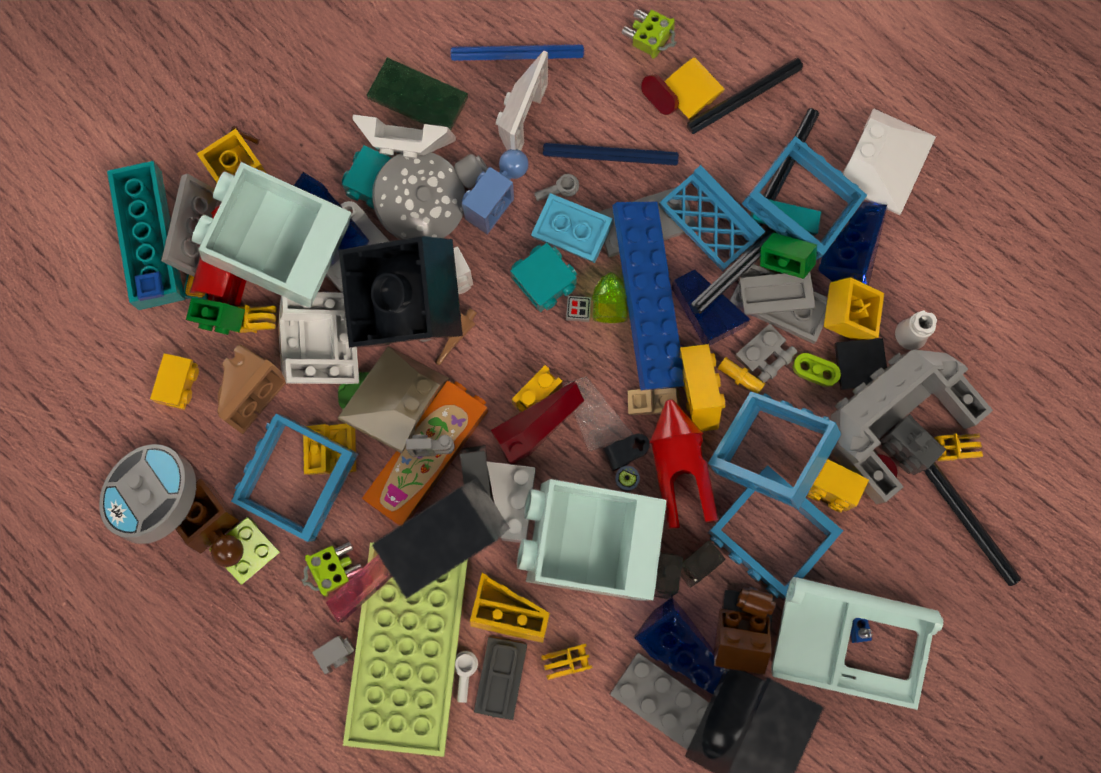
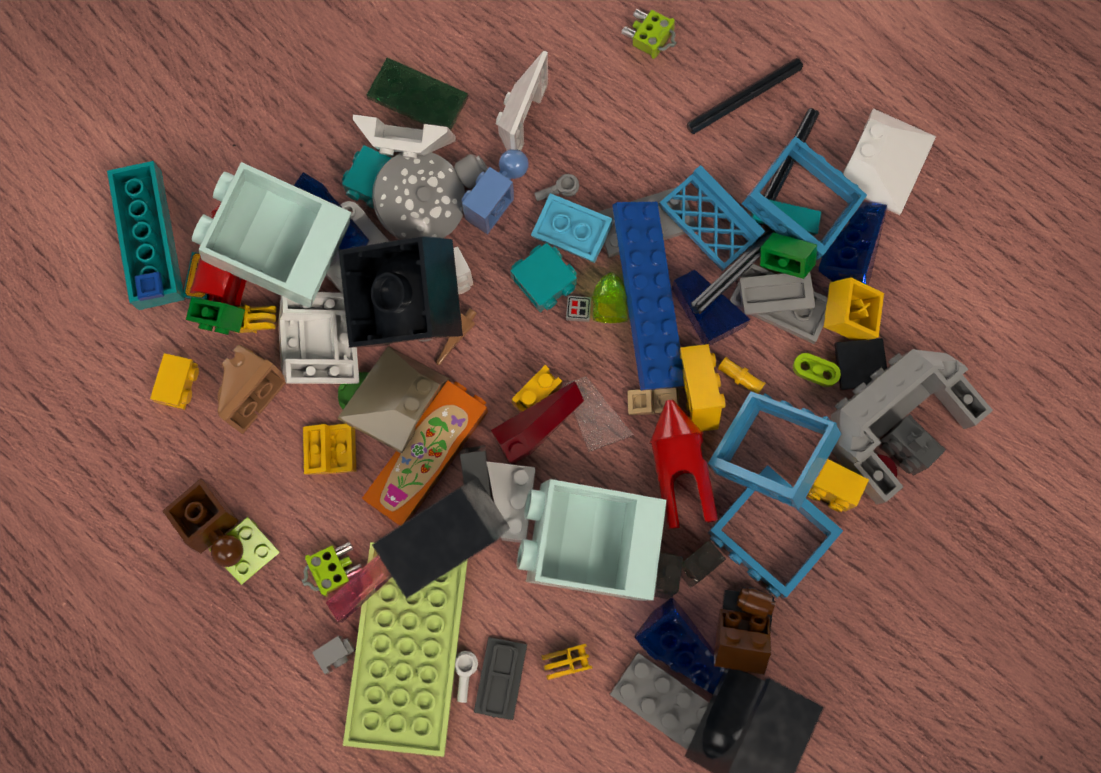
(147, 494): brick -> none
(192, 202): light grey plate -> none
(227, 155): yellow brick -> none
(246, 136): reddish brown piece -> none
(256, 466): dark azure window -> none
(423, 446): light grey plate -> none
(506, 612): yellow wedge -> none
(516, 52): blue axle -> none
(610, 154): dark blue axle -> none
(621, 452): black piece -> none
(627, 478): tile -> none
(659, 94): dark red tile -> none
(694, 87): yellow slope -> none
(763, 346): light grey plate -> none
(817, 635): light aqua piece -> none
(863, 634): blue piece -> none
(915, 331): white plant -> none
(956, 447): yellow arm -> none
(972, 525): black axle -> none

